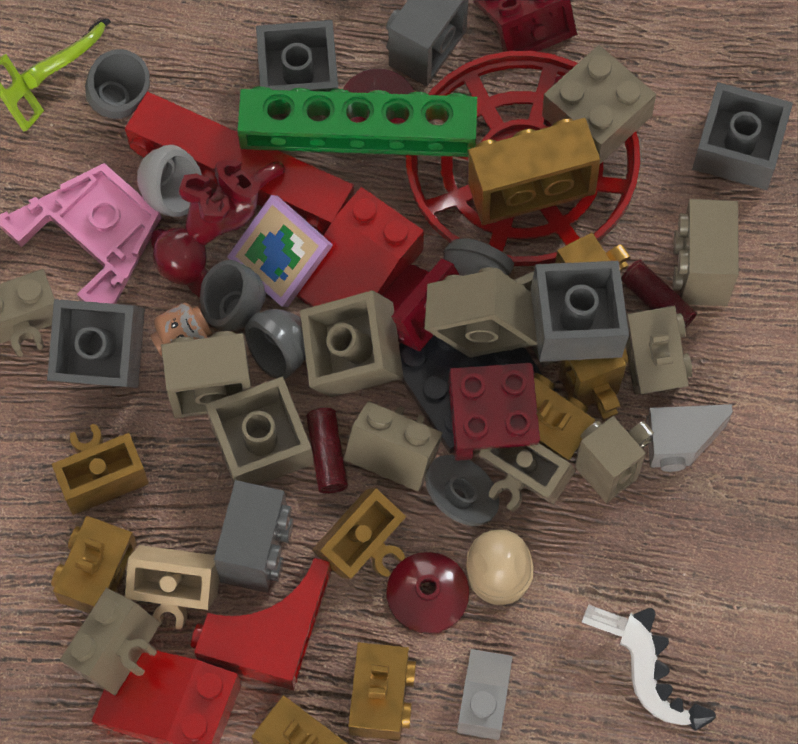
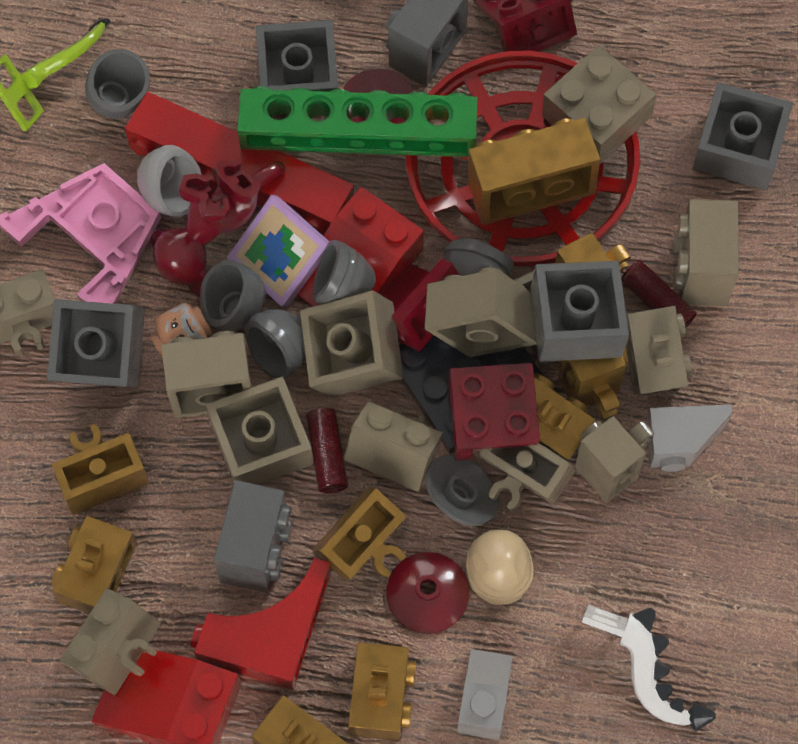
(172, 579): tan brick -> none
(342, 274): none -> dark grey hat

